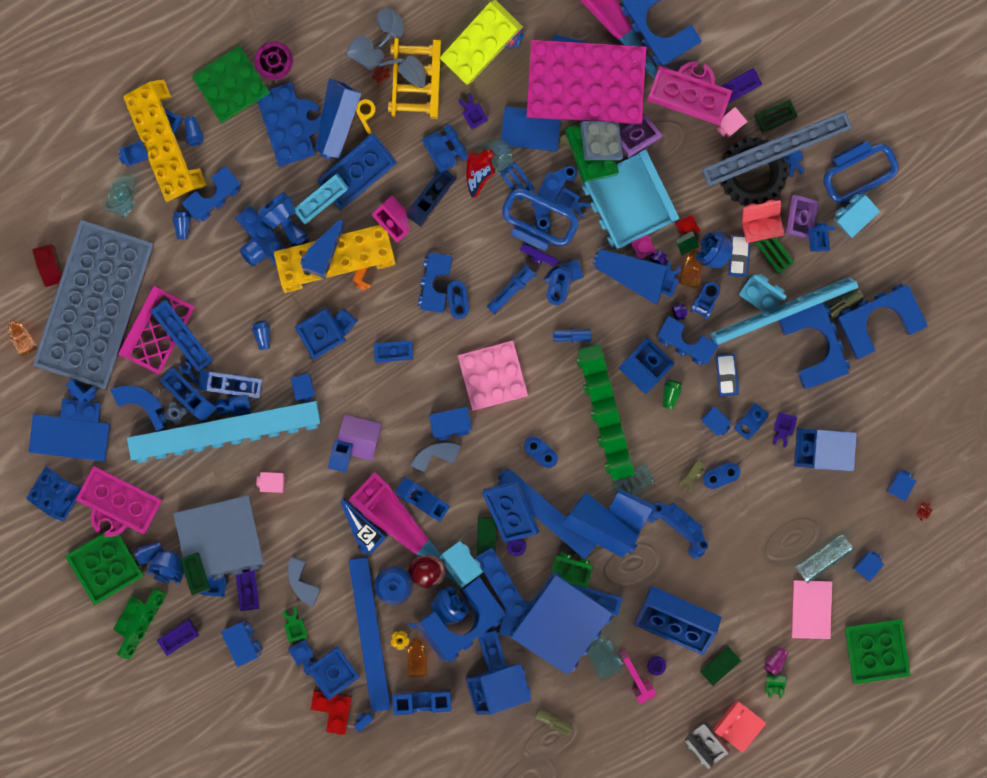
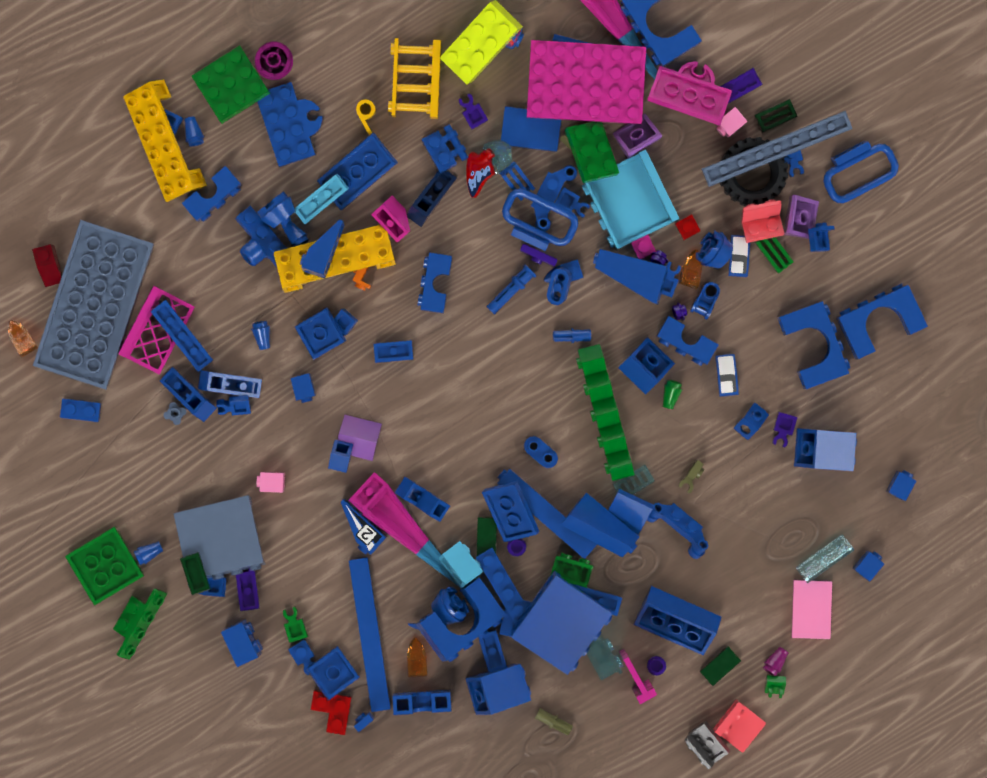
(53, 494): blue bracket -> none
(69, 438): blue tile -> none
(78, 391): blue bracket -> none
(117, 503): dark pink plate -> none
(120, 197): clear light blue piece -> none
(132, 394): blue arch -> none
(133, 154): blue bracket -> none
(166, 567): blue cone -> none
(178, 637): dark purple plate -> none
(181, 224): blue cone -> none
(187, 369): blue hand -> none
(224, 430): medium azure brick -> none
(305, 591): sand blue brick -> none
(336, 118): blue slope -> none
(362, 49): sand blue plant -> none
(381, 74): clear red plate -> none
(393, 585): blue cone -> none
(402, 635): yellow plate -> none
(427, 571): dark red hat -> none
(445, 450): sand blue brick -> none
(450, 422): blue brick -> none
(458, 299): blue plate -> none
(492, 375): bright pink plate -> none
(601, 140): piece -> none
(686, 243): dark green tile -> none
(716, 421): blue brick -> none
(721, 475): blue plate -> none
(761, 293): medium azure bracket -> none
(784, 310): medium azure tile -> none
(846, 303): olive axle -> none
(856, 214): medium azure brick -> none
(877, 651): green plate -> none
(924, 511): clear red plate -> none

